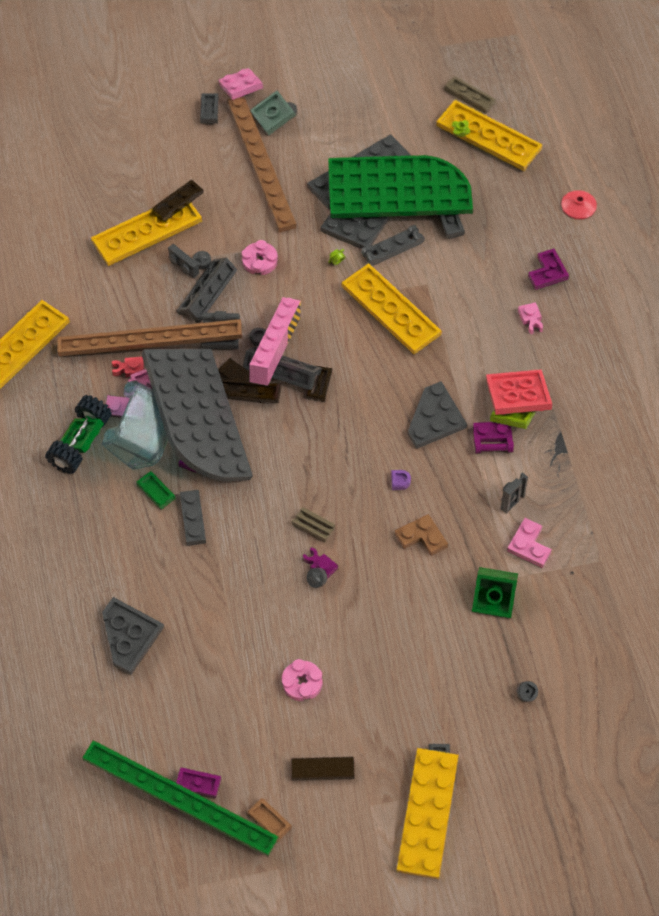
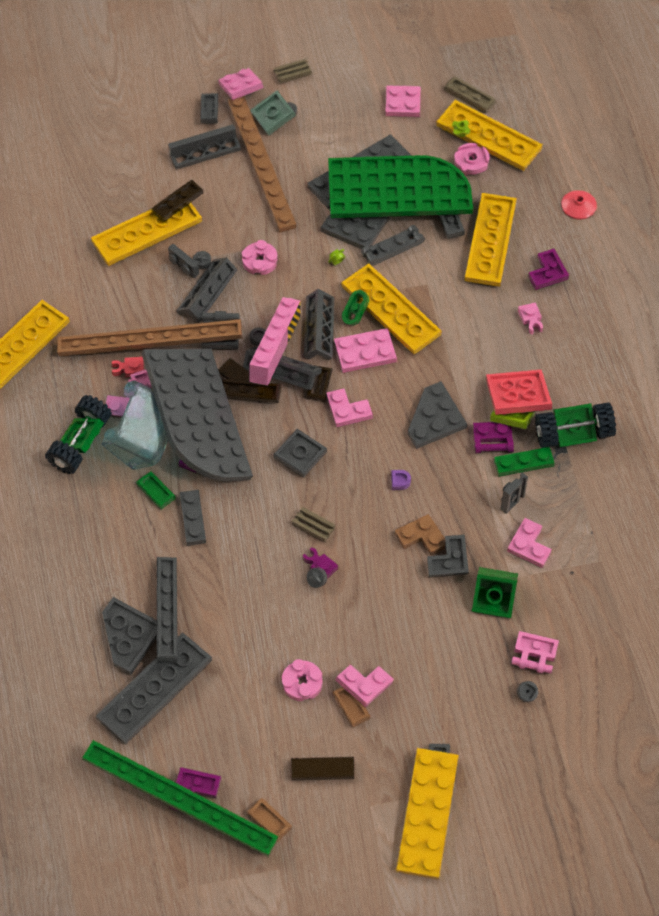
(152, 690): none -> dark grey plate
(167, 609): none -> dark grey tile
(202, 144): none -> dark grey fence
(291, 69): none -> dark tan tile
(300, 453): none -> dark grey plate
(315, 321): none -> dark grey fence
(347, 413): none -> bright pink plate
(351, 707): none -> medium nougat tile
(354, 307): none -> green plate
(363, 688): none -> bright pink plate
(365, 350): none -> bright pink plate
(403, 101): none -> bright pink plate
(454, 561): none -> dark grey plate
(468, 166): none -> bright pink plate
(490, 239): none -> yellow plate
(524, 461): none -> green plate
(535, 646): none -> bright pink plate
(575, 425): none -> plate

